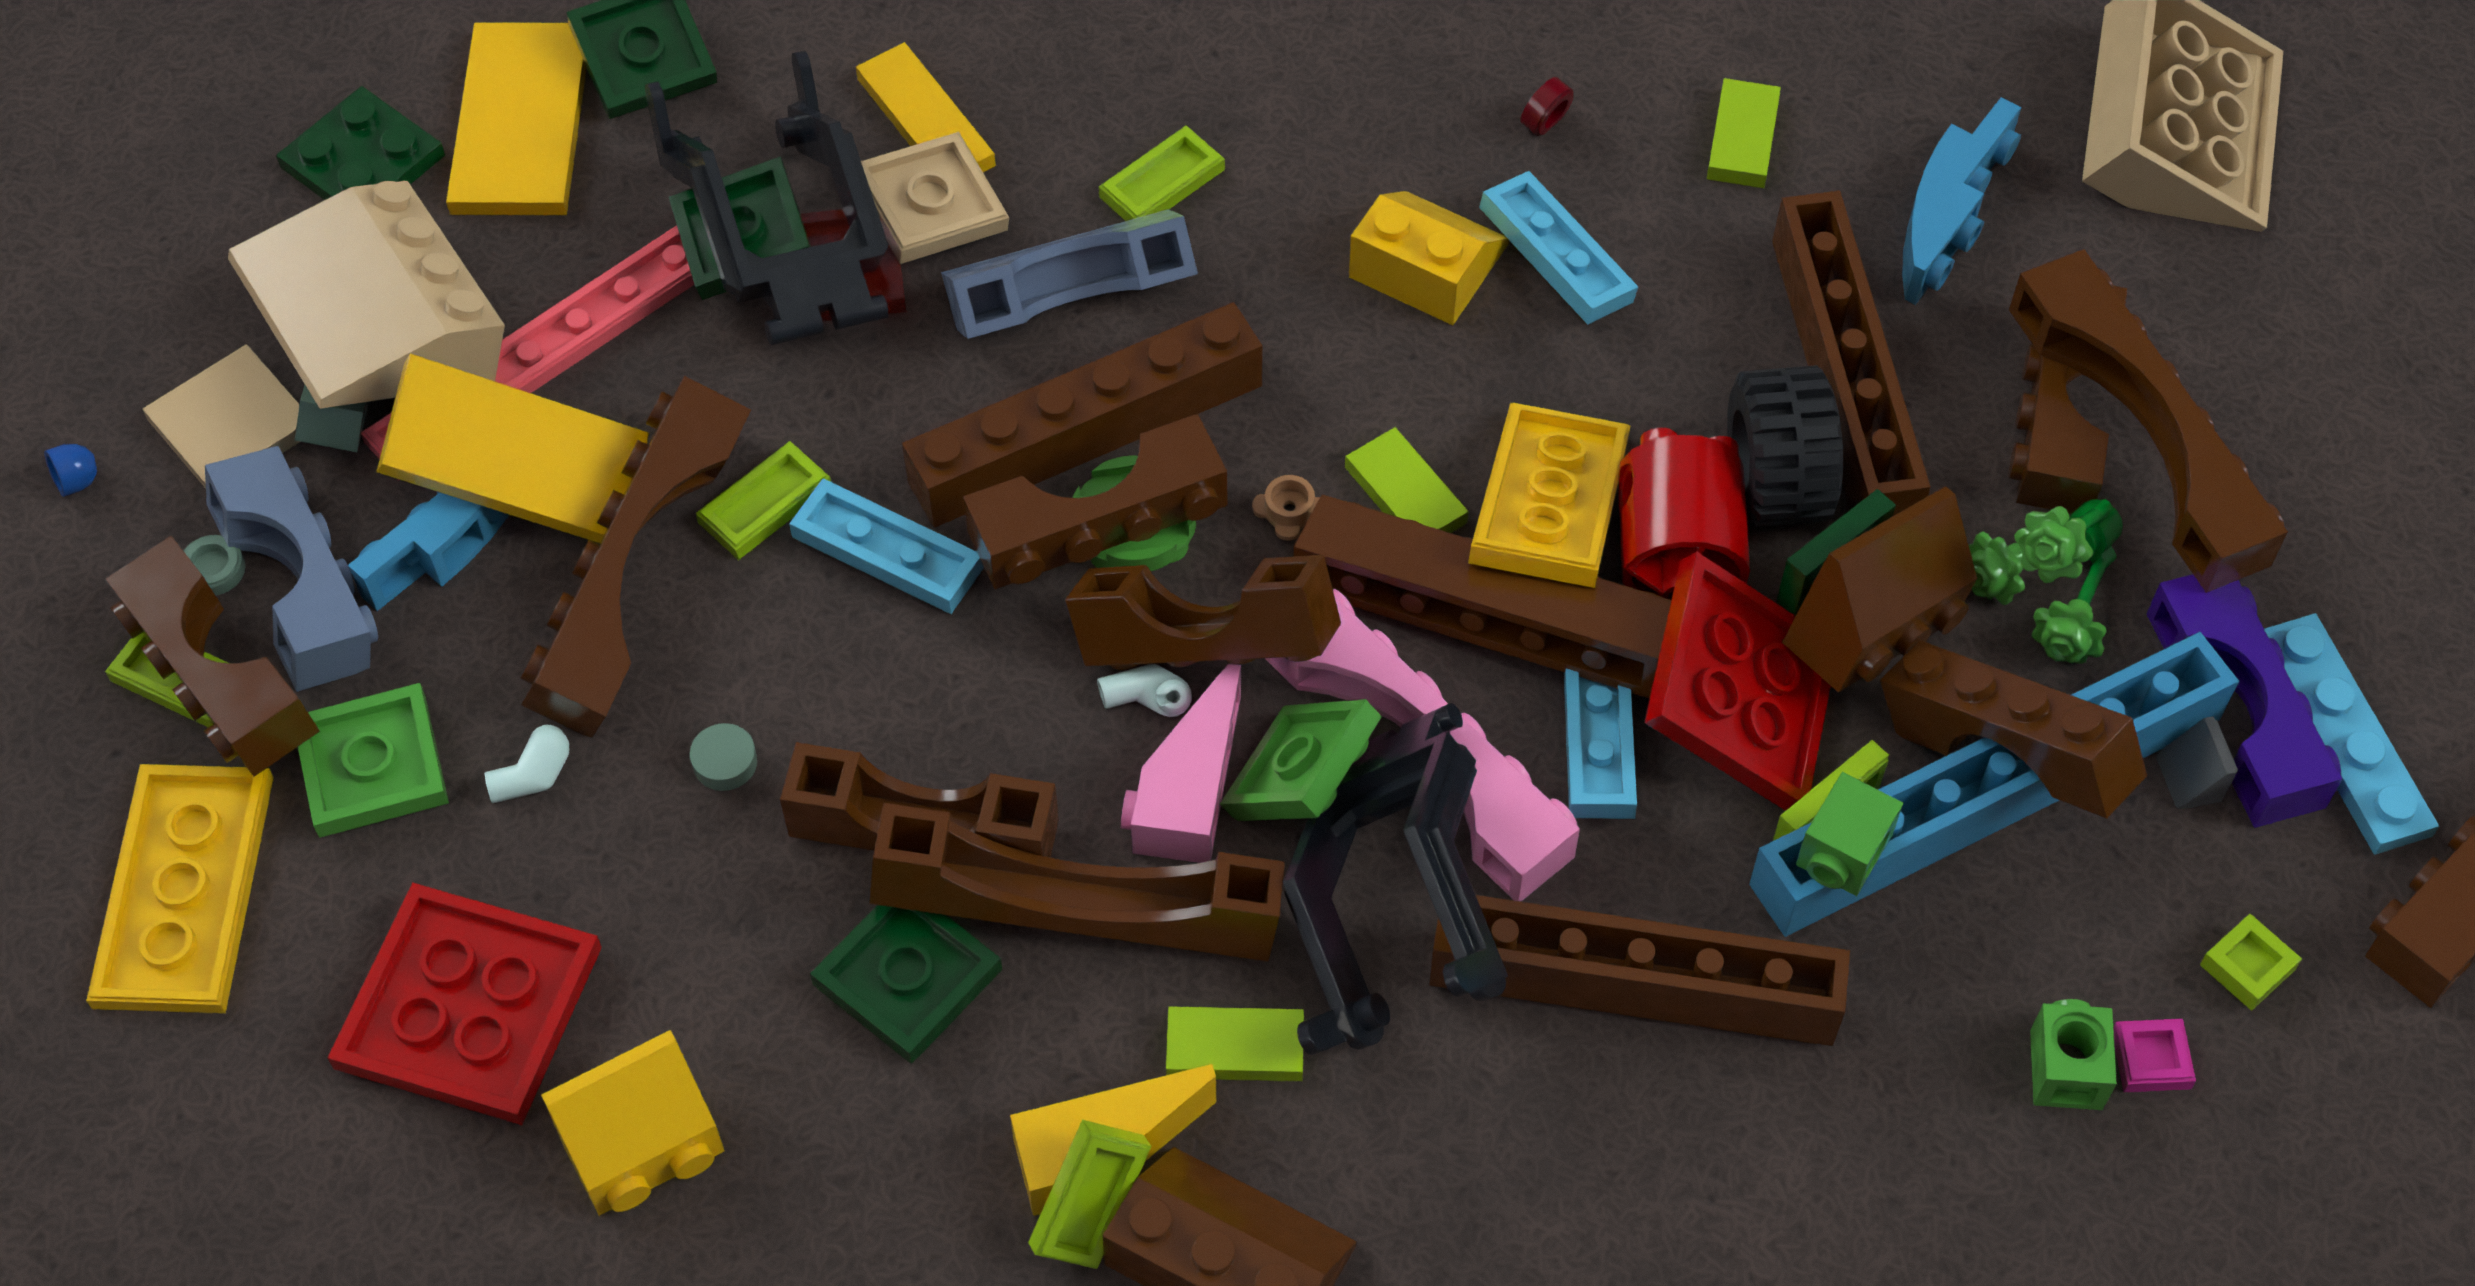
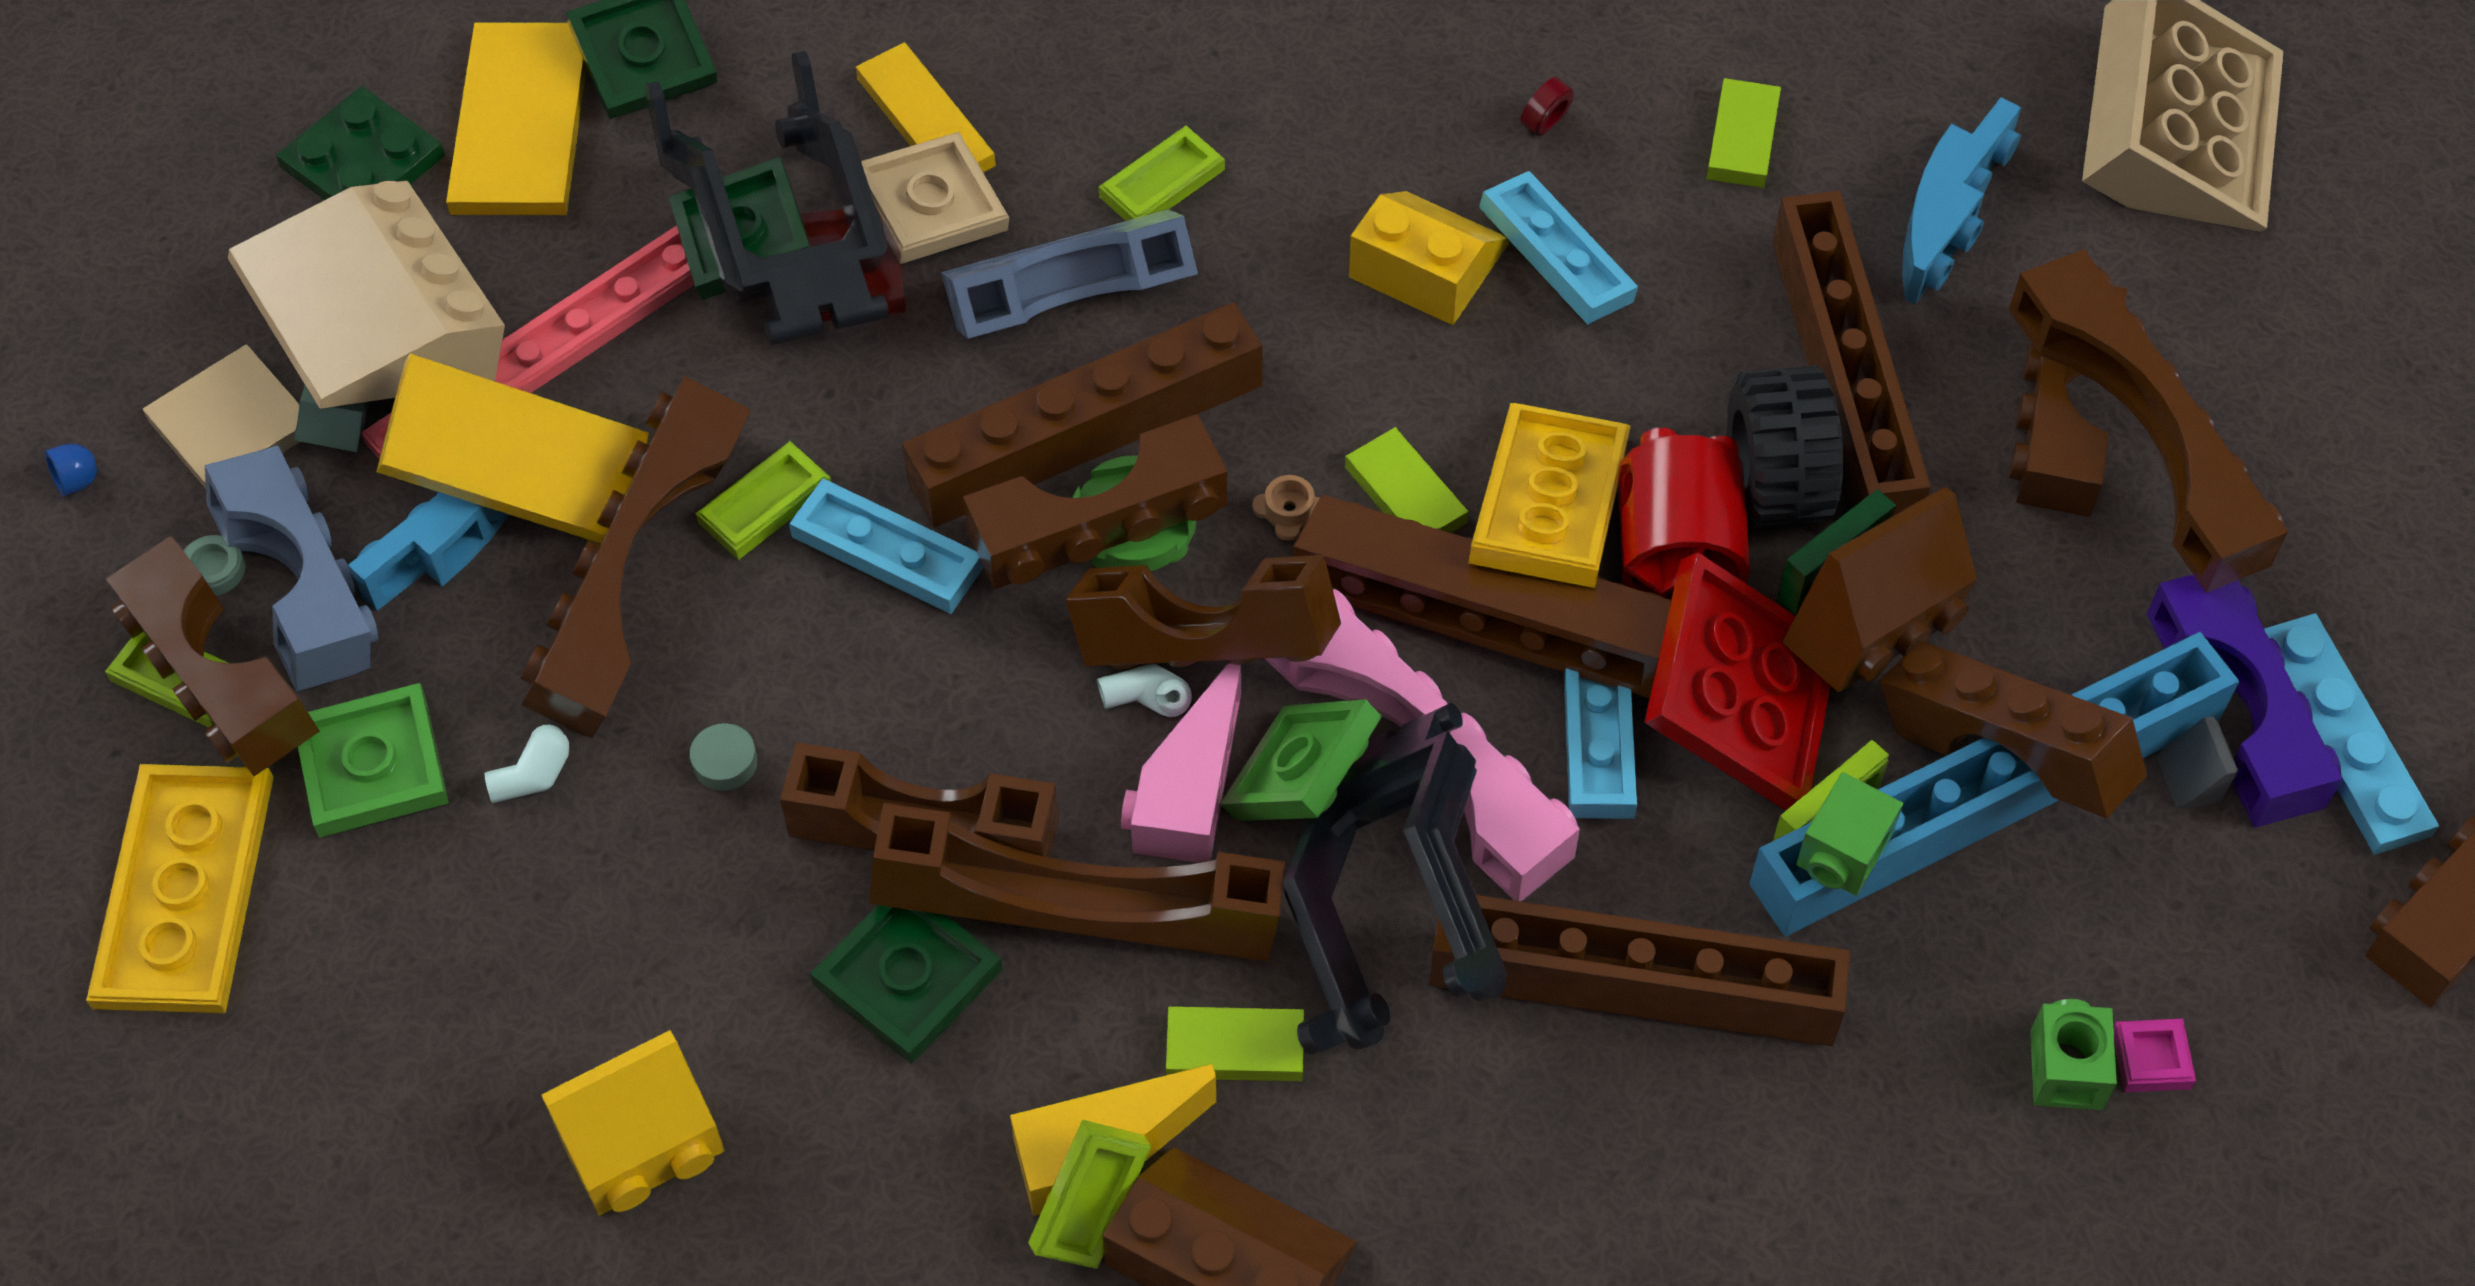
(465, 1003): red plate -> none
(2056, 548): bright green plant -> none
(2250, 961): lime plate -> none

